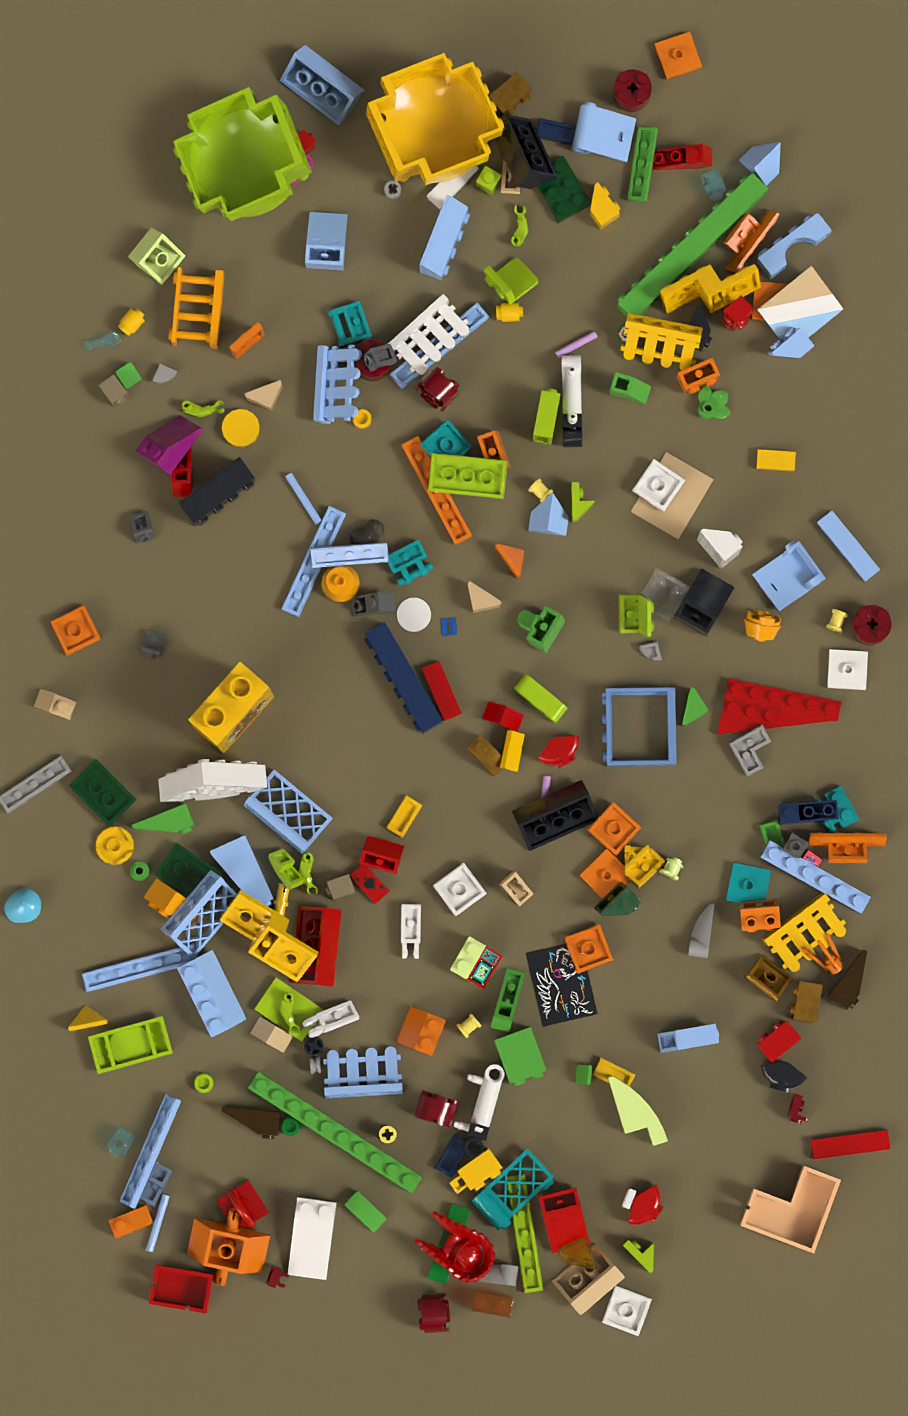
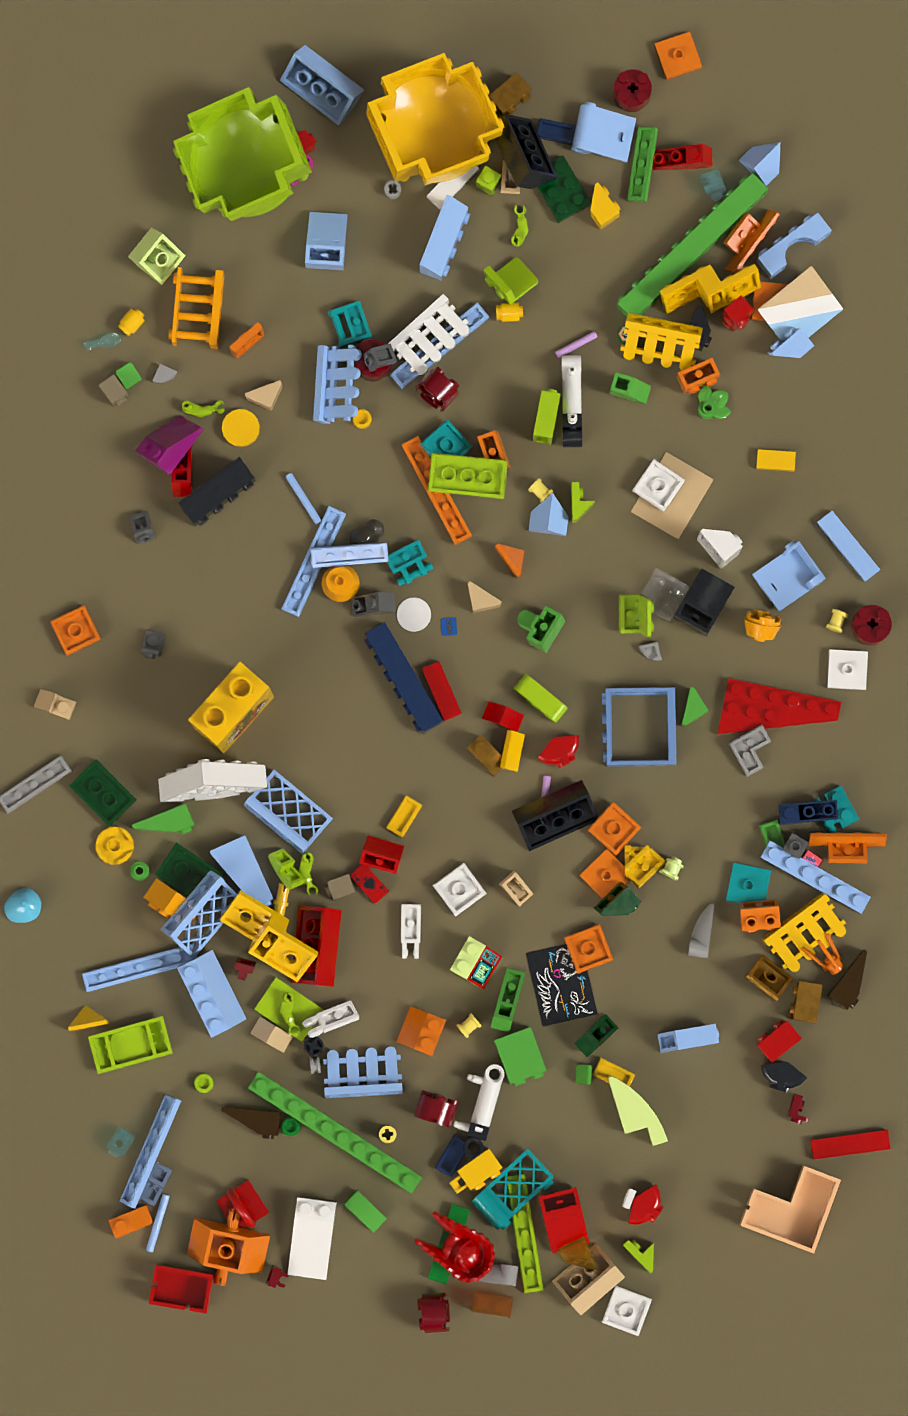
(244, 967): none -> dark red tile
(596, 1035): none -> dark green slope

